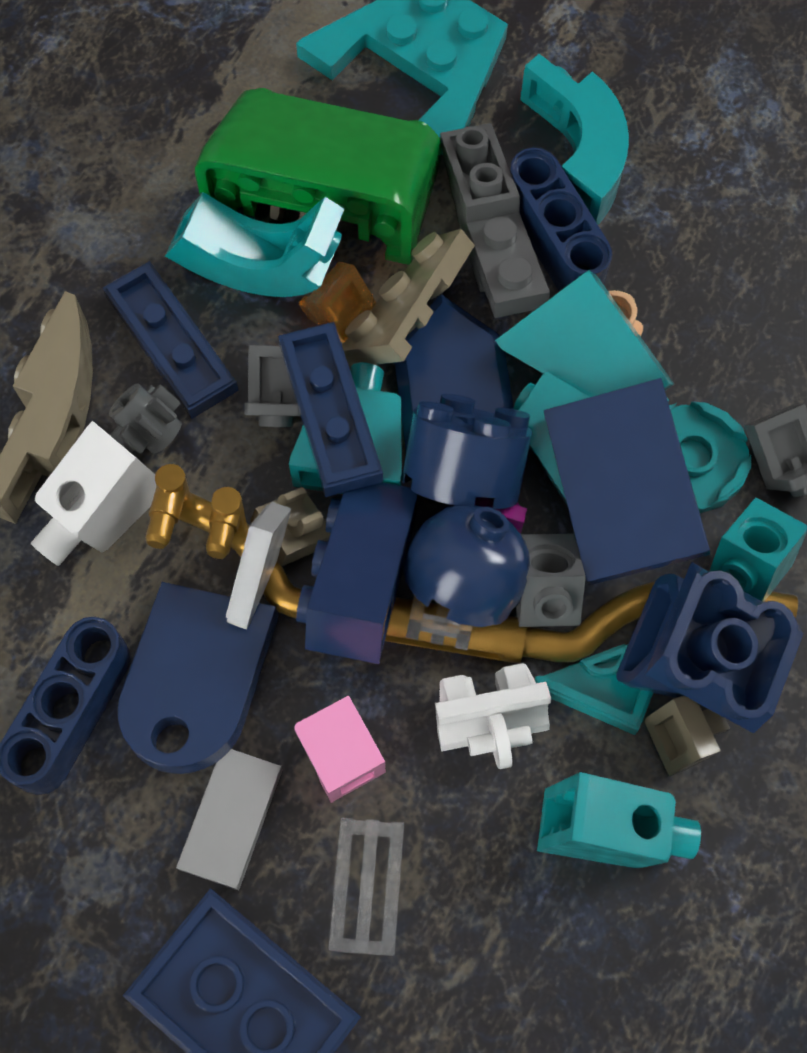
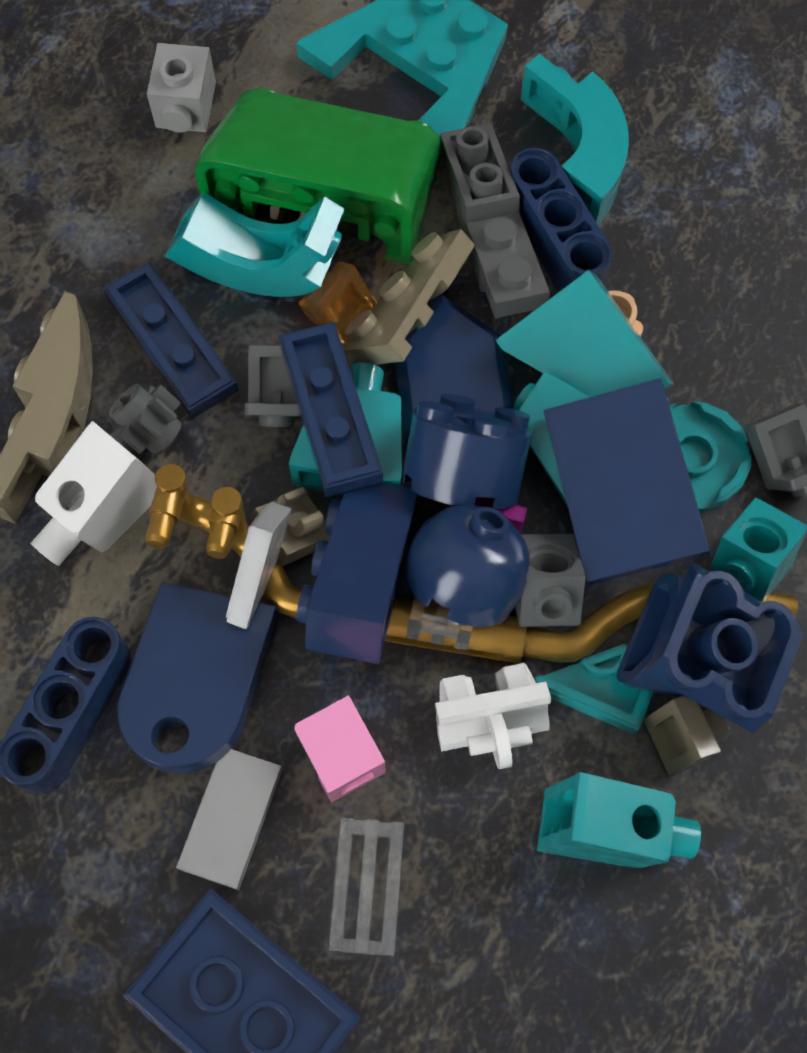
(181, 87): none -> light grey brick

